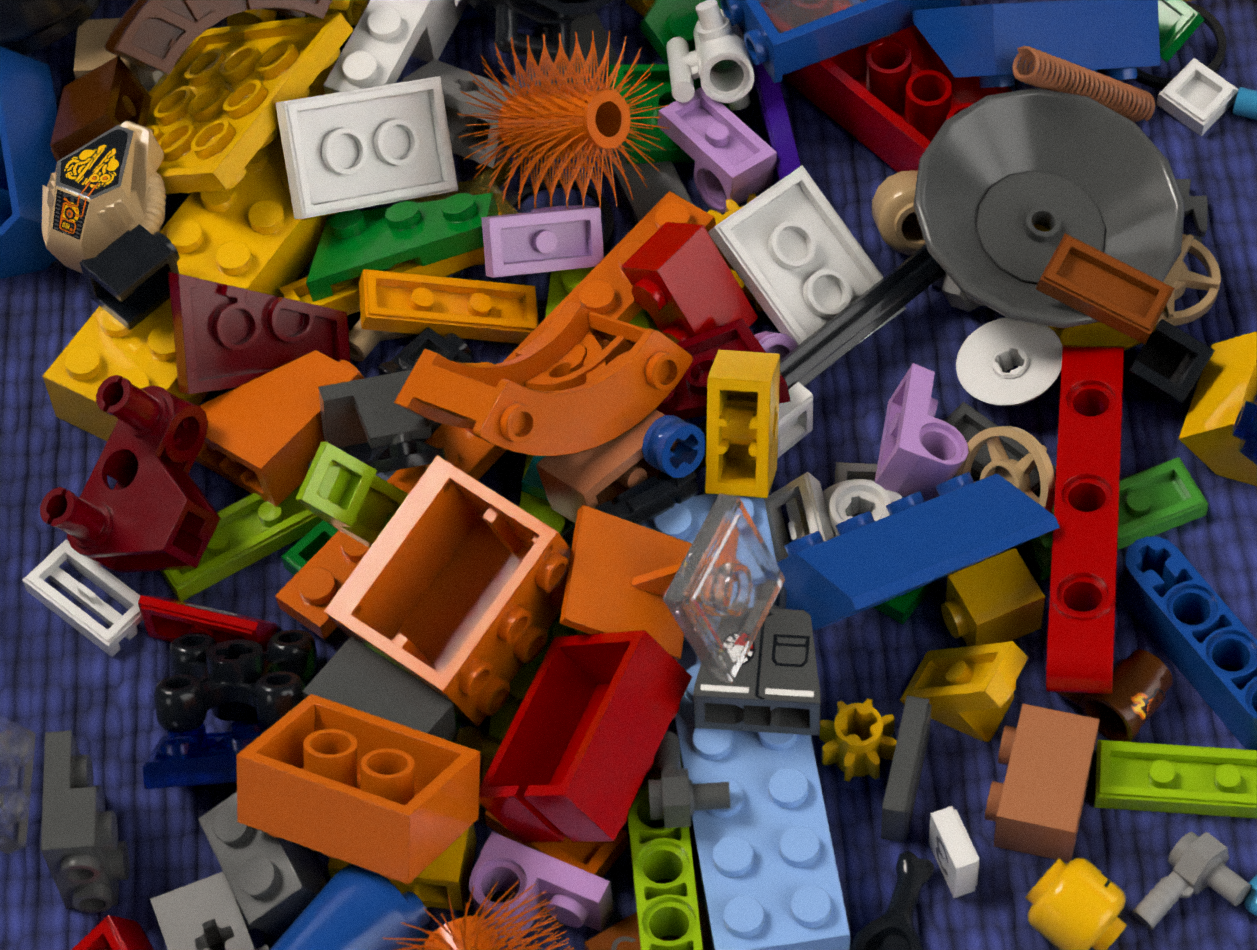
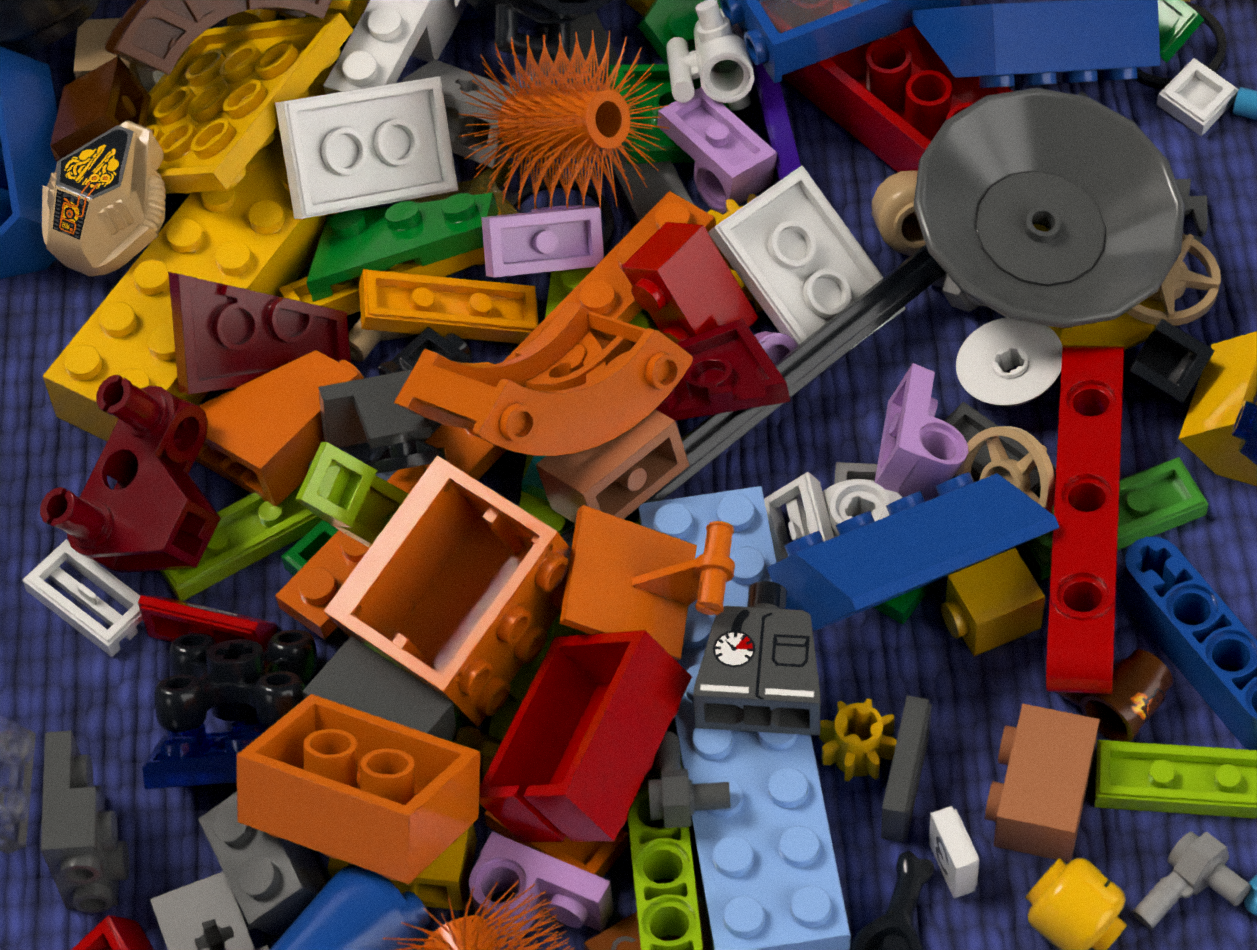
(132, 275): black window -> none
(651, 497): black axle -> none
(660, 439): blue bush -> none
(724, 588): clear plate -> none
(742, 423): yellow brick -> none
(795, 418): white tile -> none
(969, 685): yellow slope -> none
(1083, 82): nougat piece -> none
(1104, 288): dark orange tile -> none

